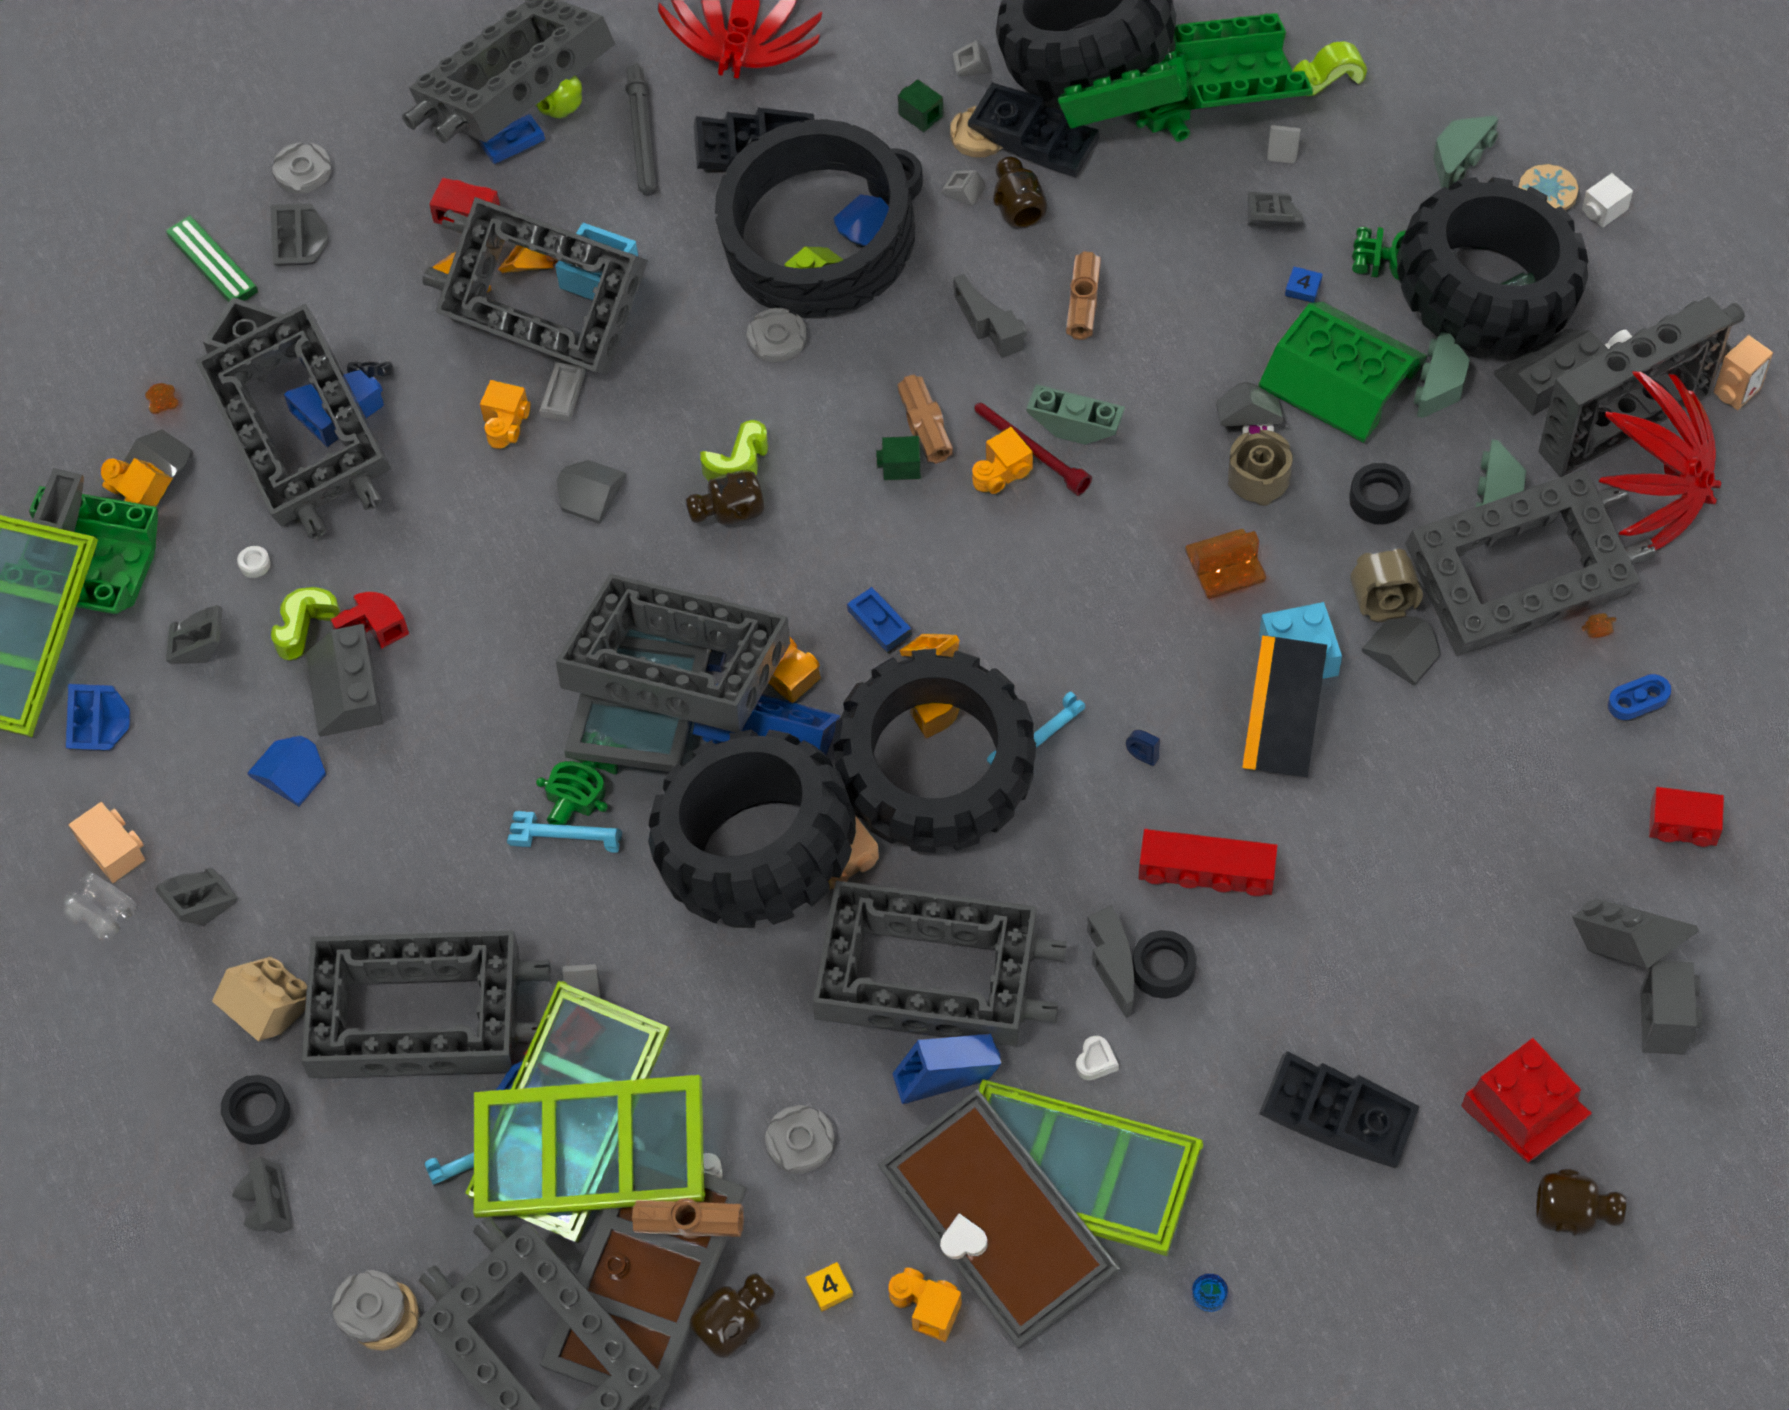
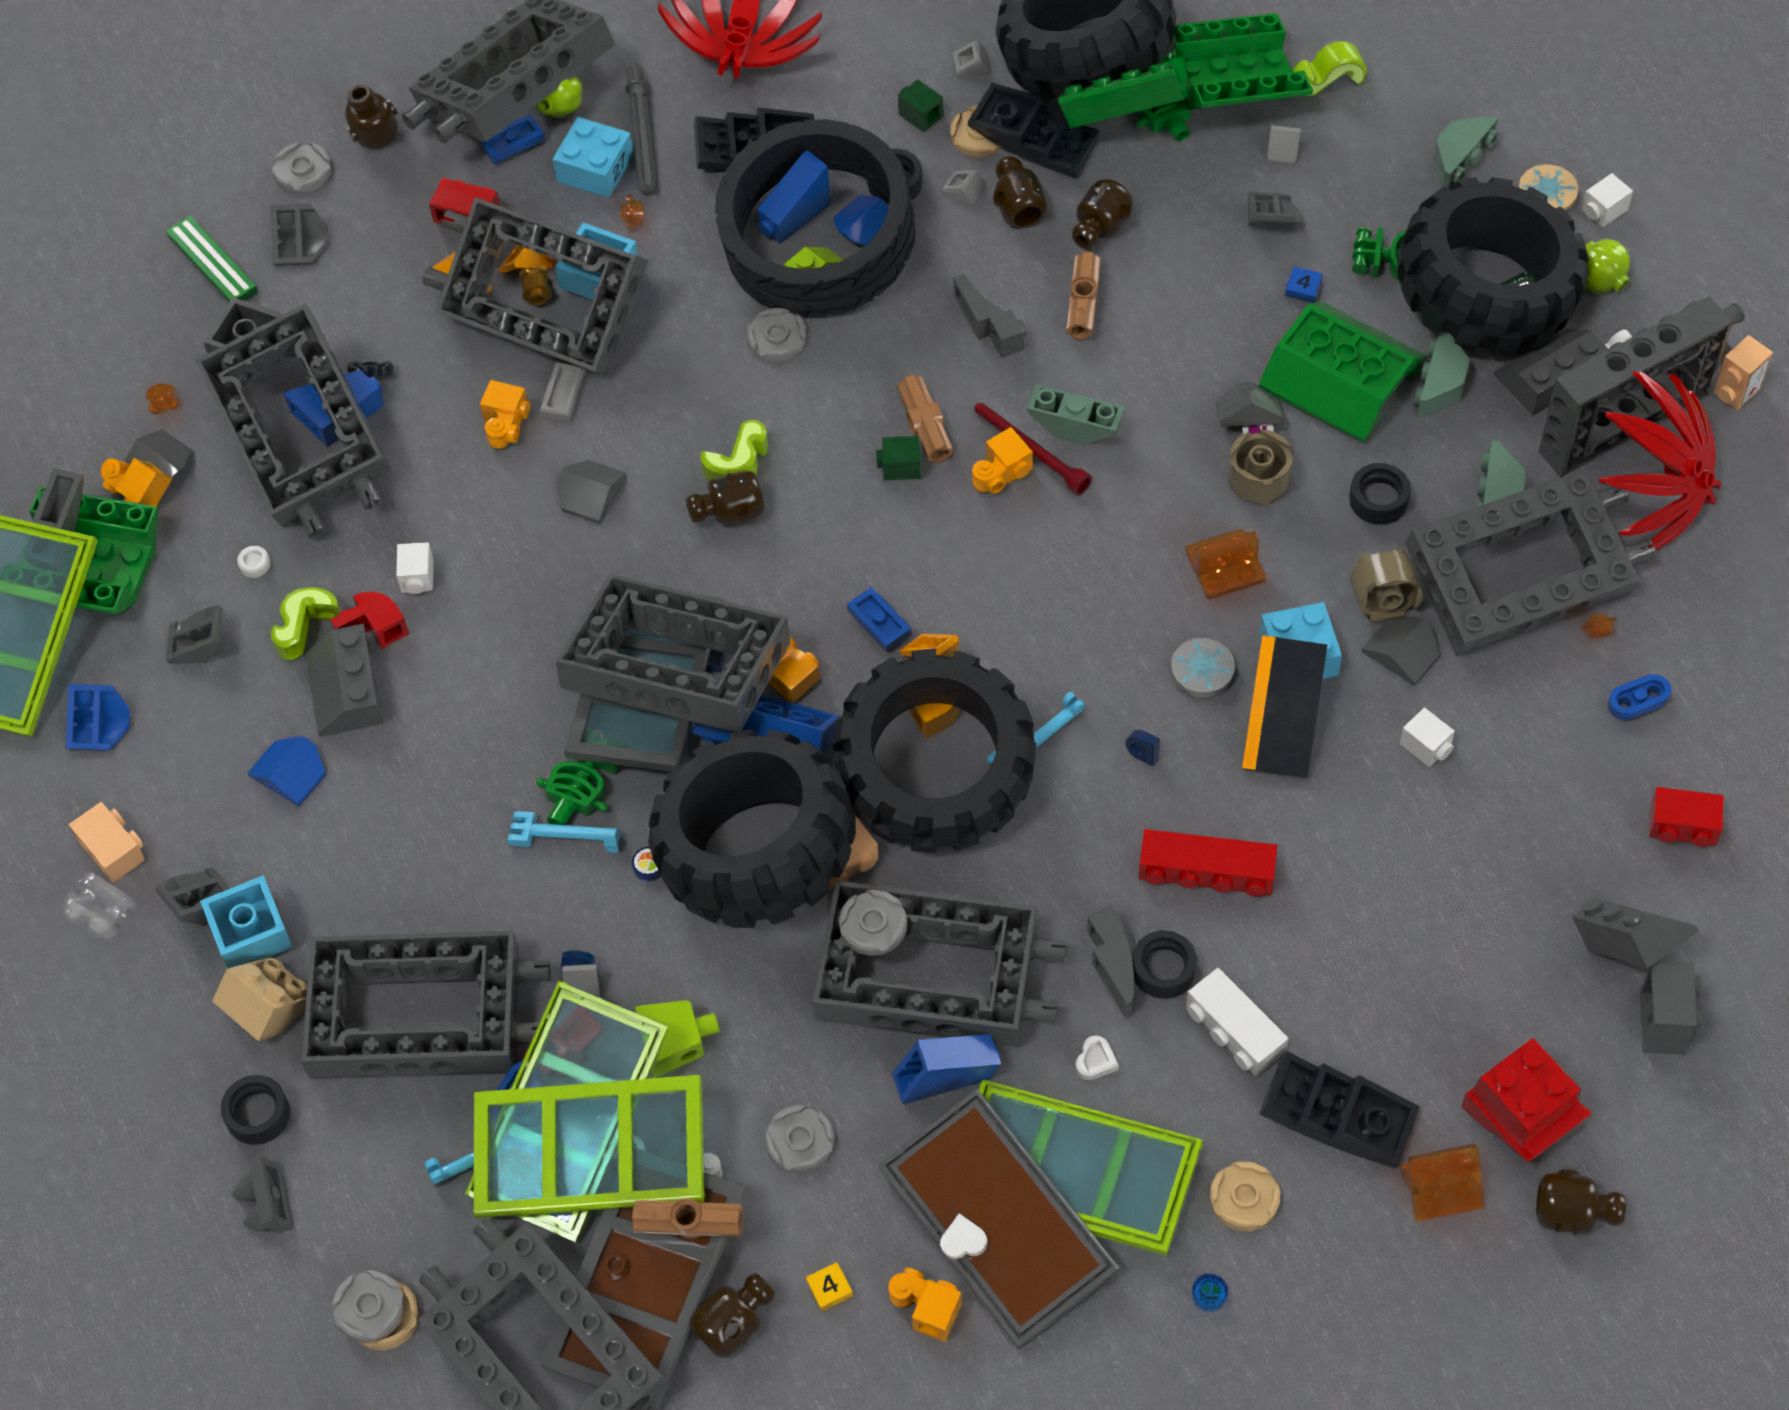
(246, 923): none -> medium azure brick
(370, 117): none -> dark brown piece
(415, 567): none -> white brick
(536, 285): none -> pearl gold brick
(575, 957): none -> clear blue tile
(593, 157): none -> medium azure brick
(632, 212): none -> clear orange plate
(644, 865): none -> tile
(685, 1035): none -> lime torso
(795, 199): none -> blue slope
(873, 922): none -> light grey tile
(1101, 212): none -> dark brown piece
(1202, 667): none -> light grey tile
(1236, 1022): none -> white brick
(1244, 1196): none -> tan tile
(1427, 738): none -> white brick
(1444, 1182): none -> clear orange bracket
(1607, 266): none -> lime plant

